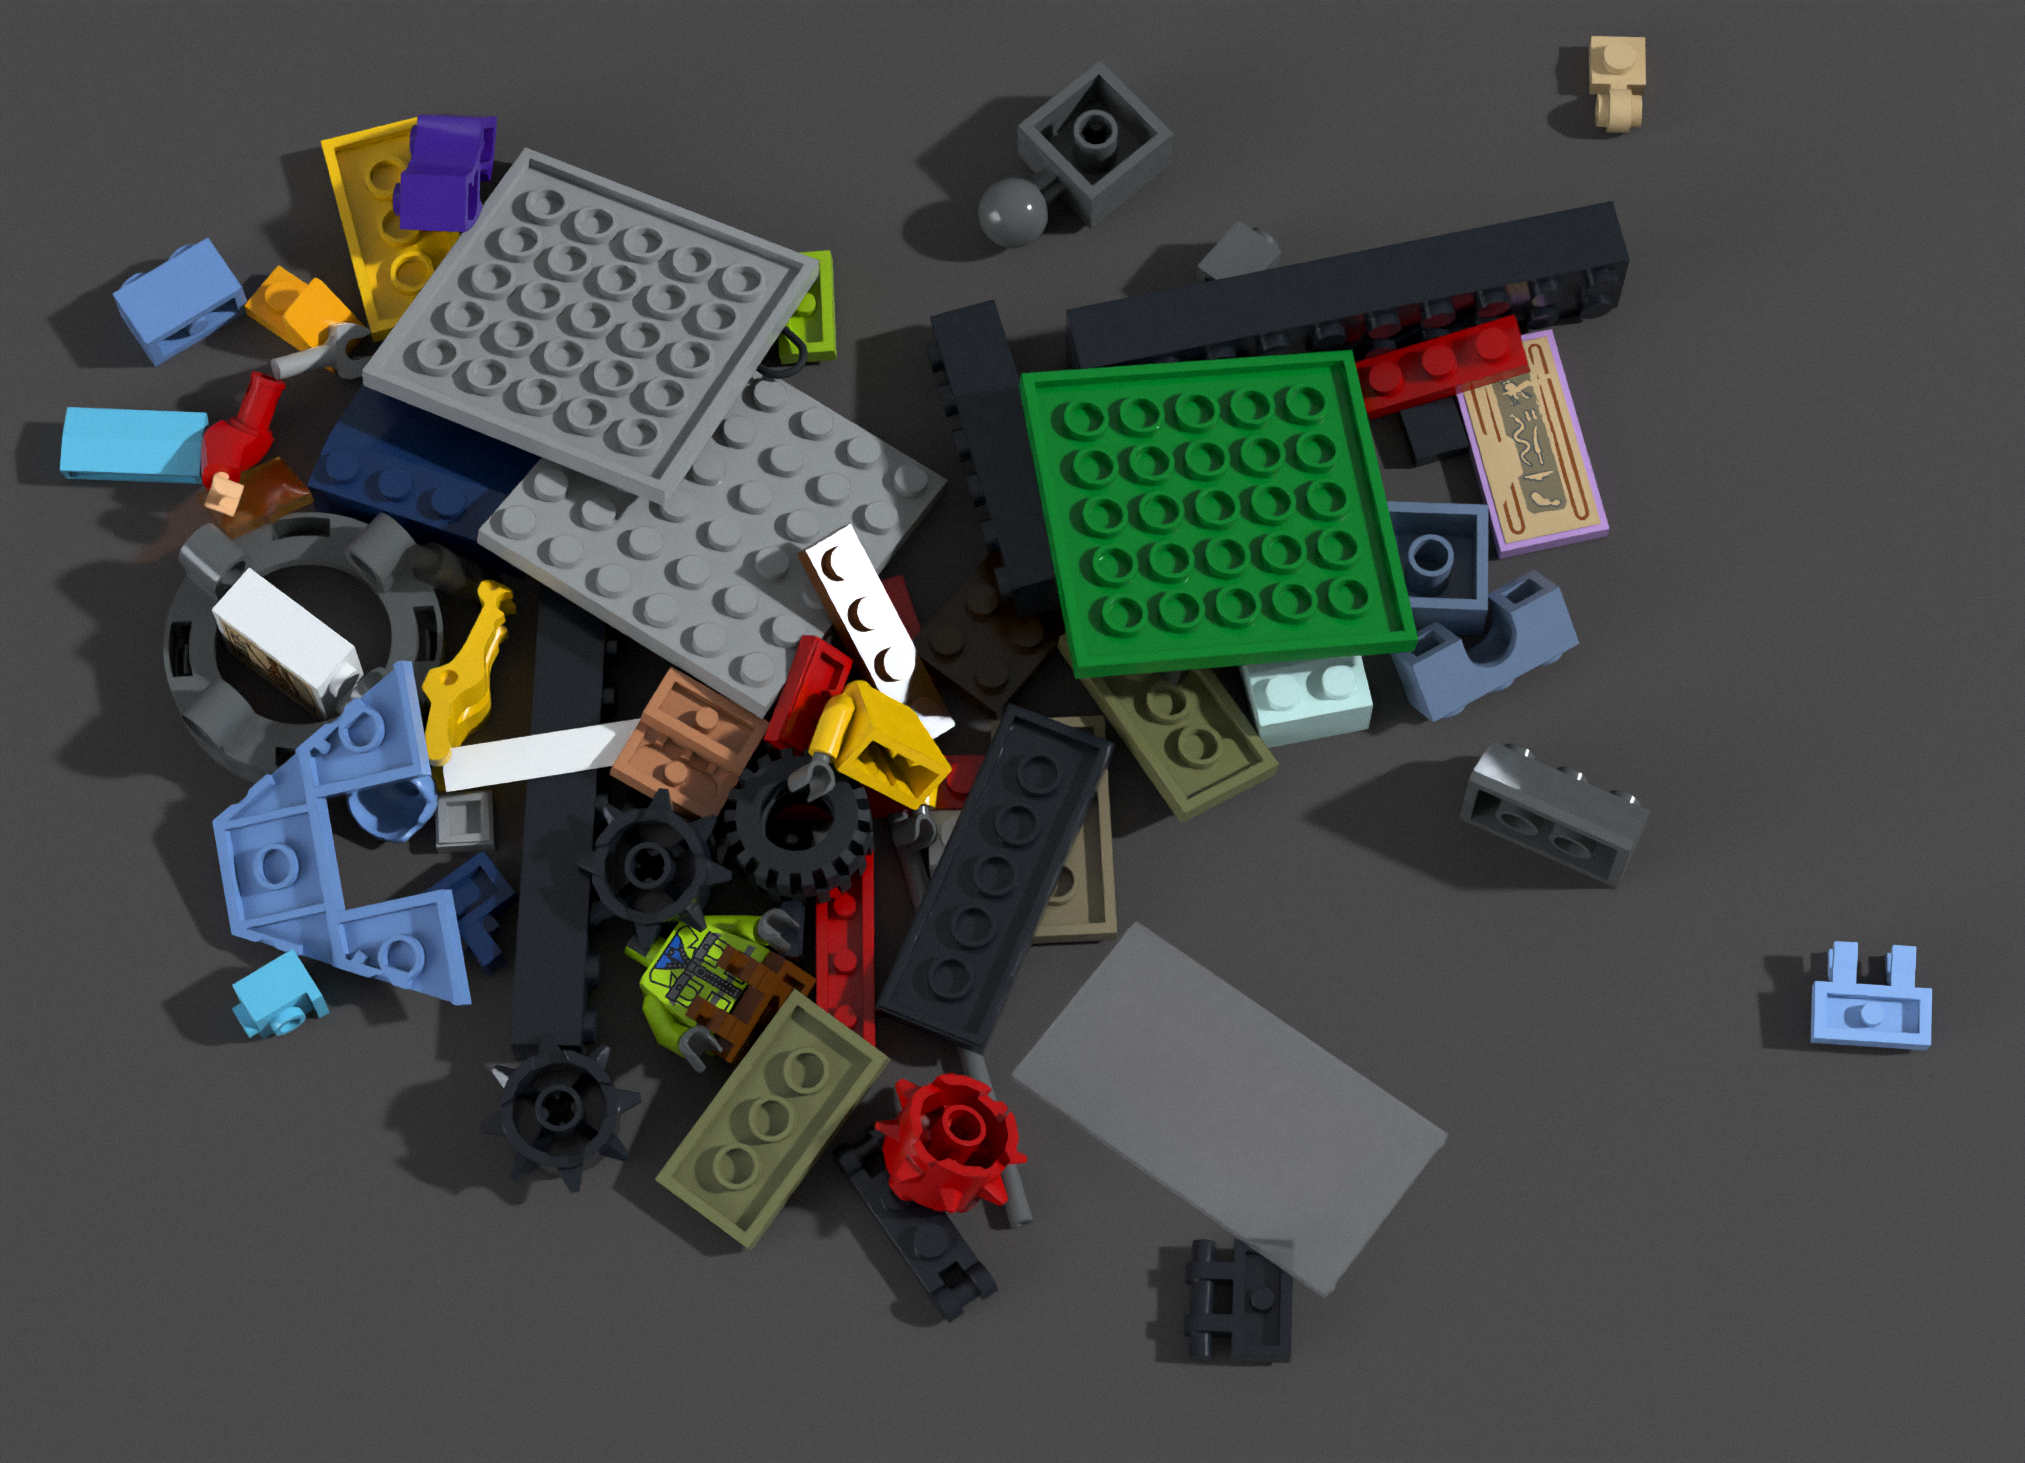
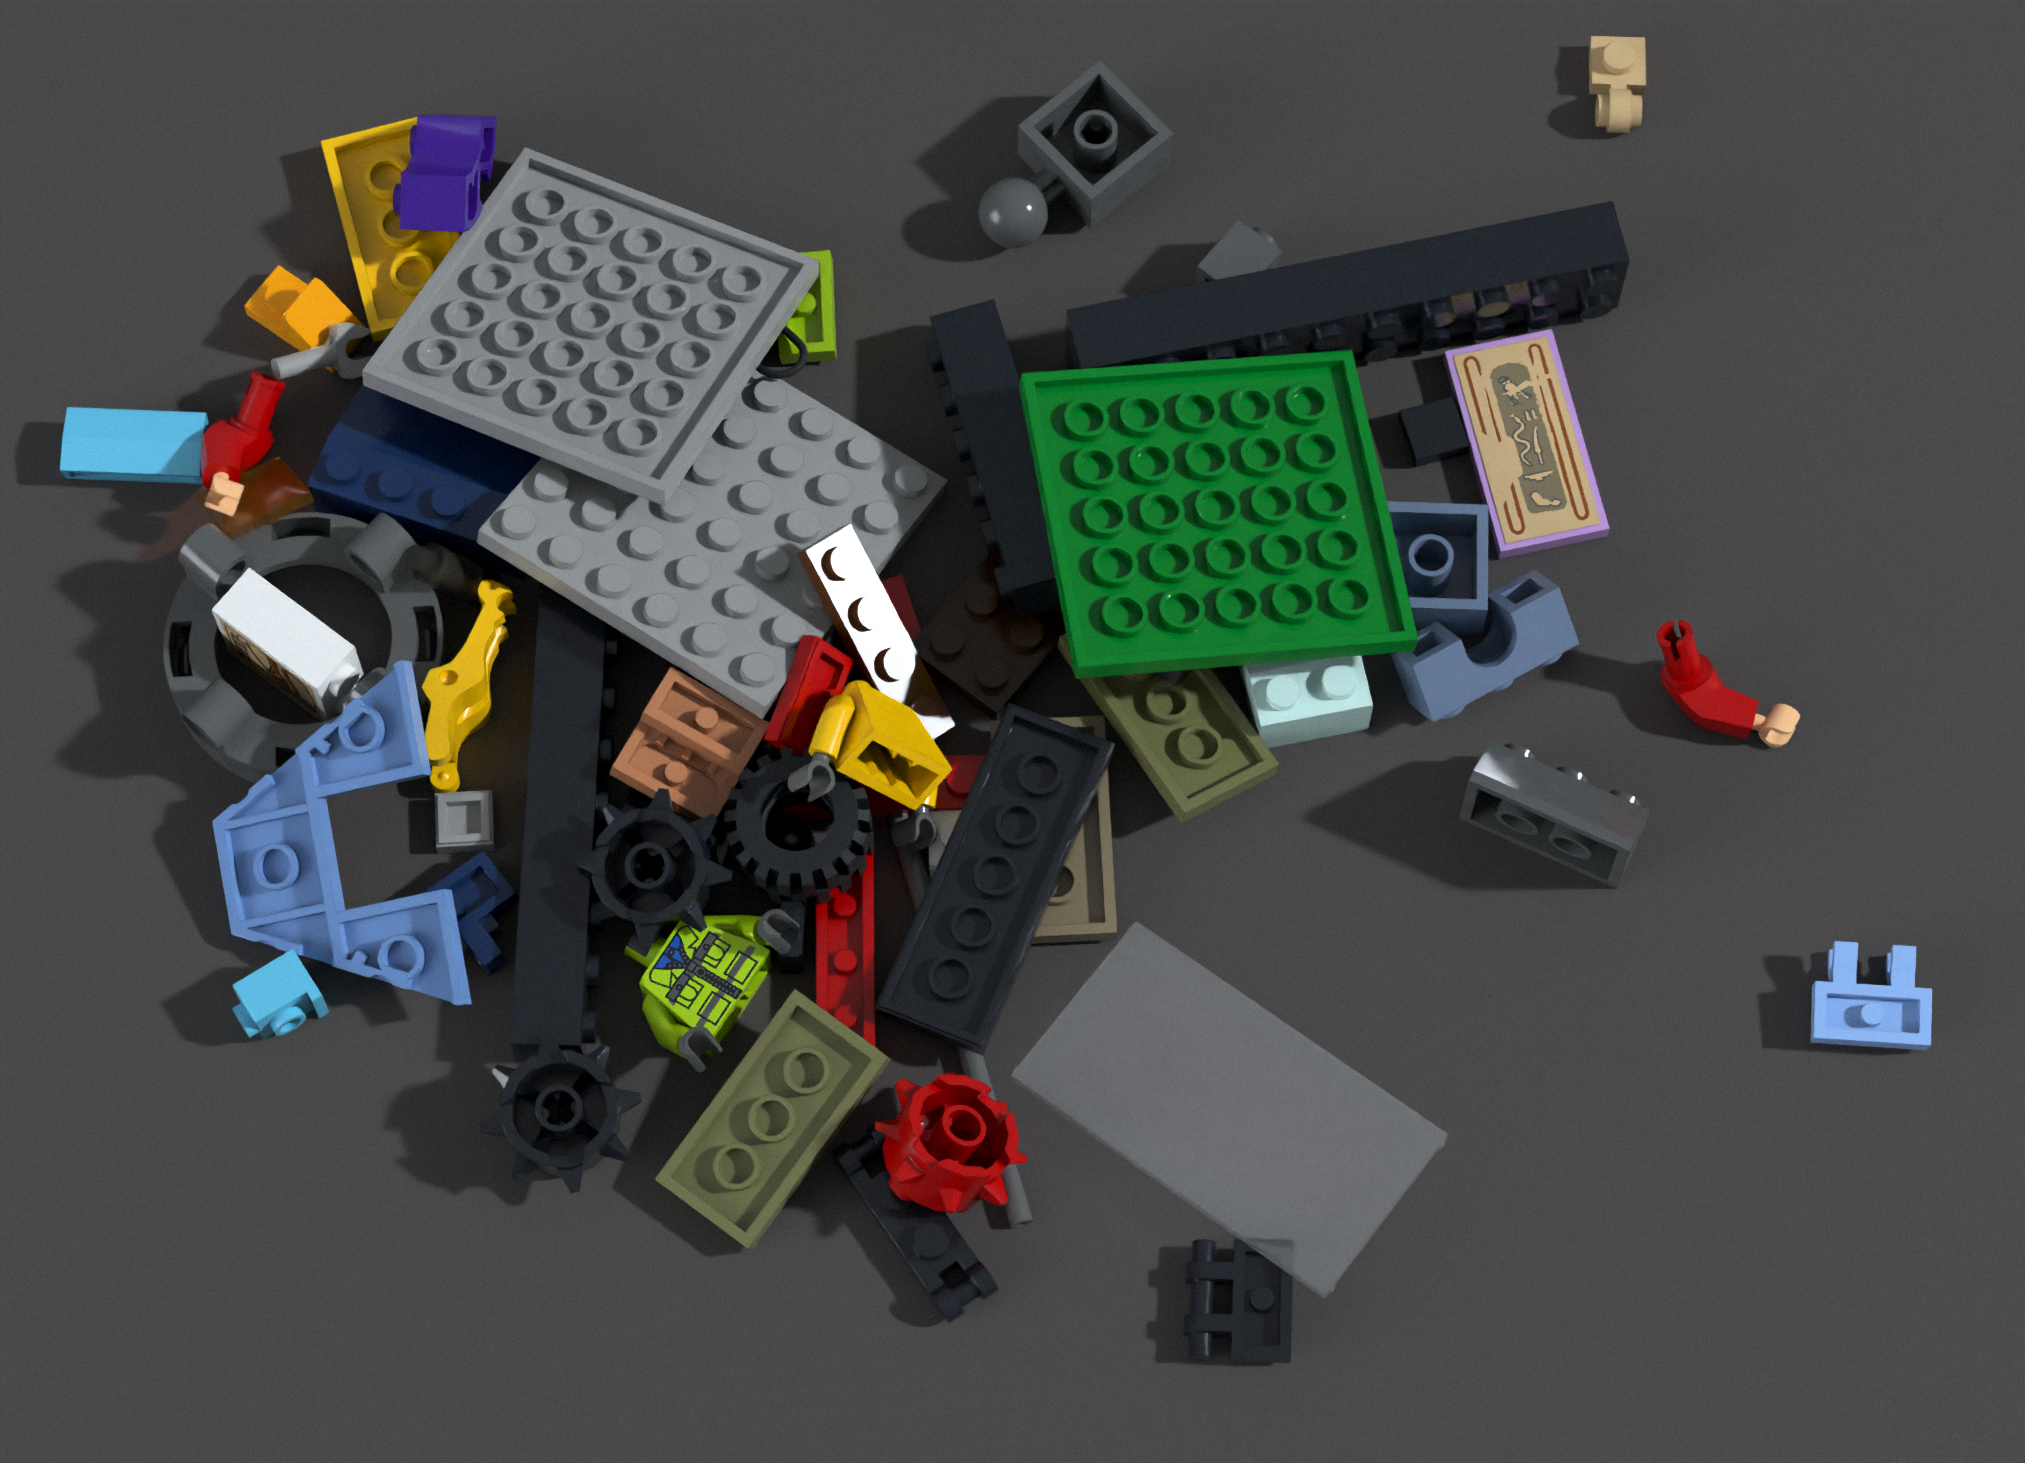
(180, 301): medium blue brick -> none
(396, 809): medium blue hair -> none
(536, 755): white sticker -> none
(767, 991): reddish brown plate -> none
(1442, 367): red plate -> none
(1708, 703): none -> red arm

